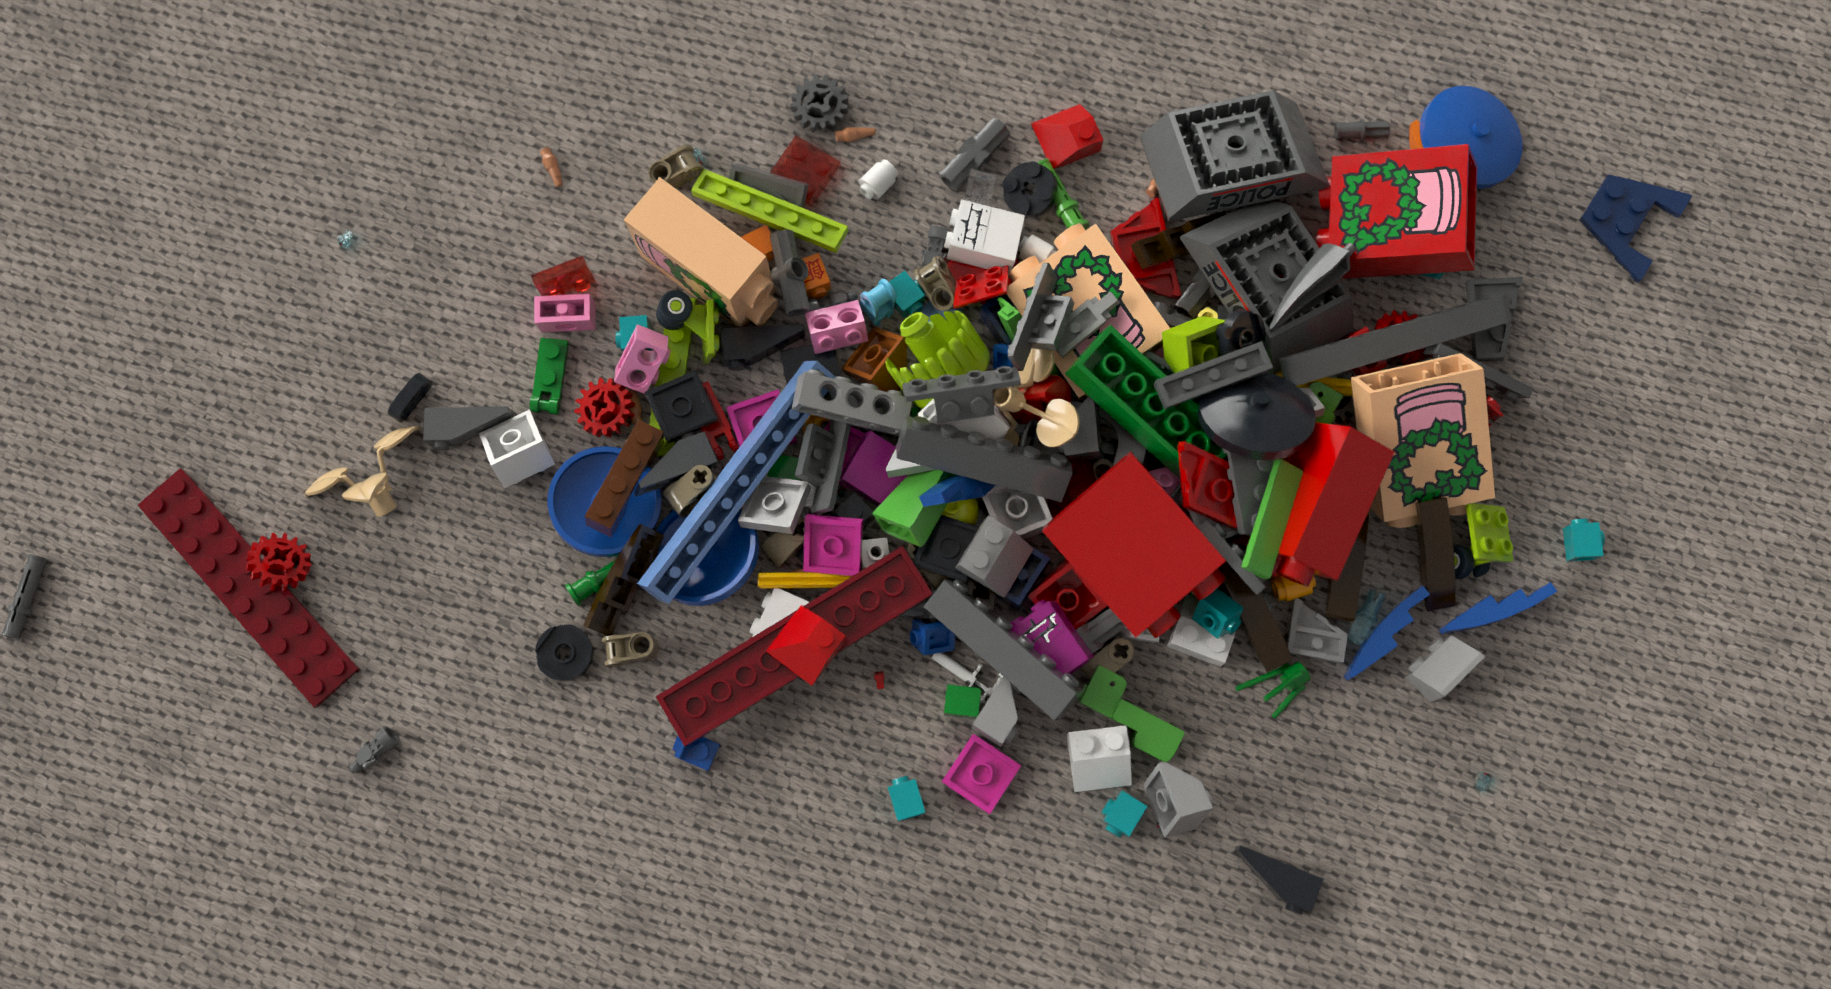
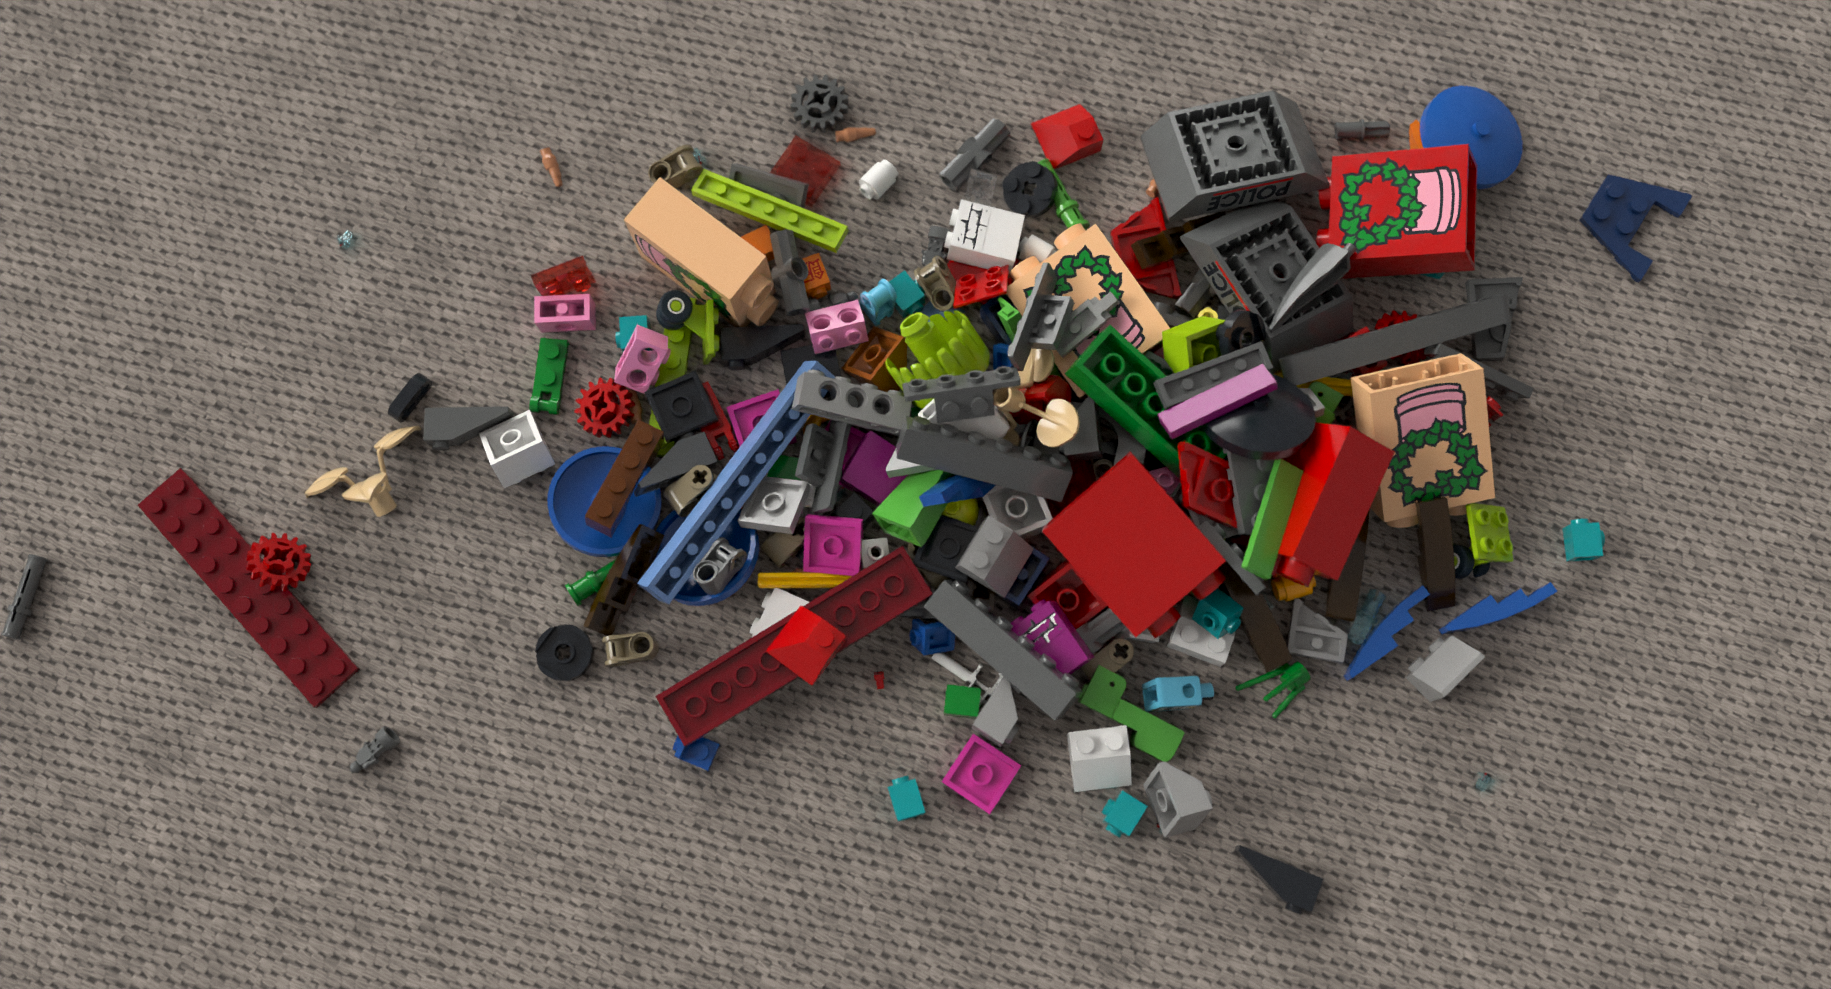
(720, 564): none -> dark grey piece
(1175, 693): none -> medium azure torso
(1217, 401): none -> tile

